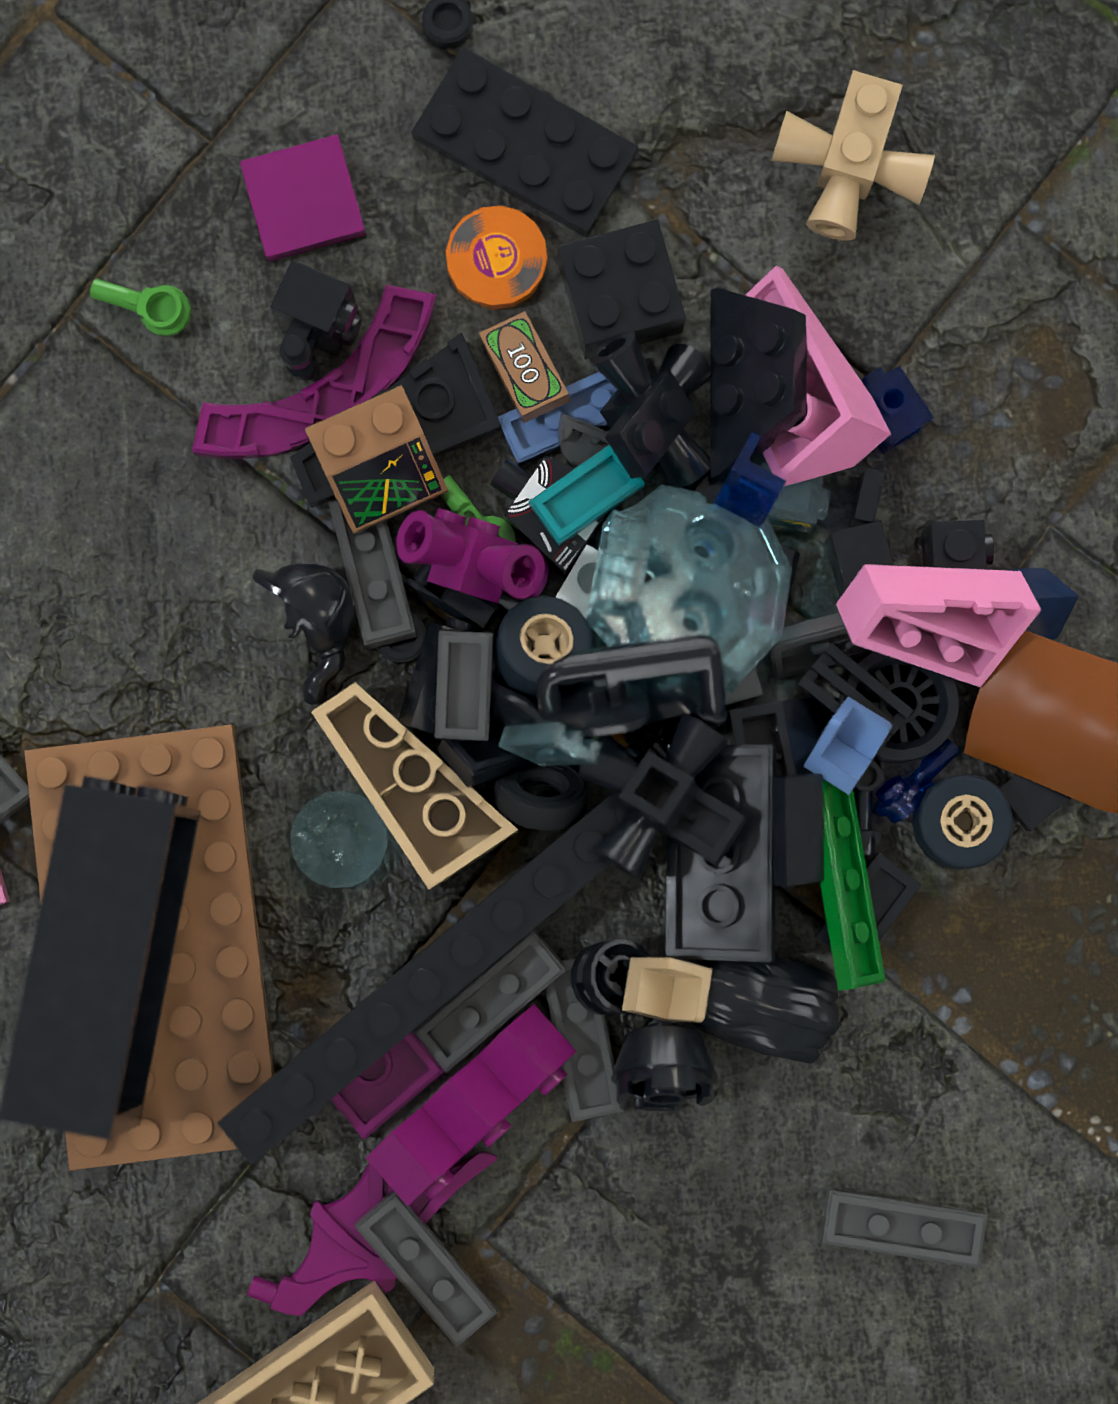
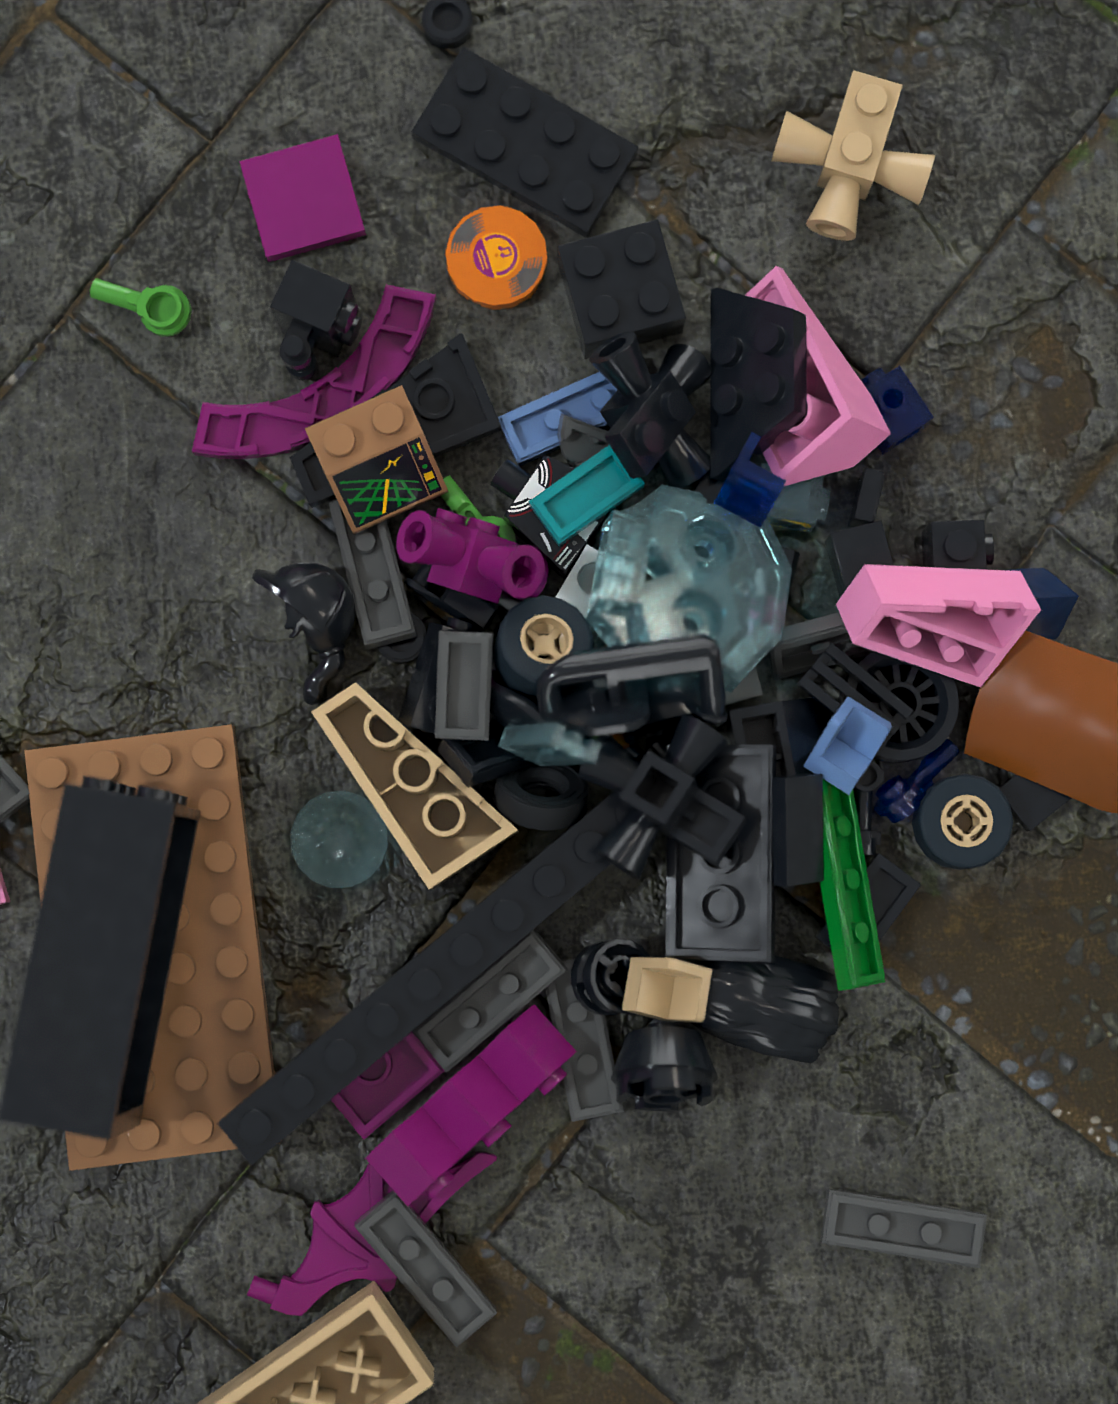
(524, 367): medium nougat tile -> none

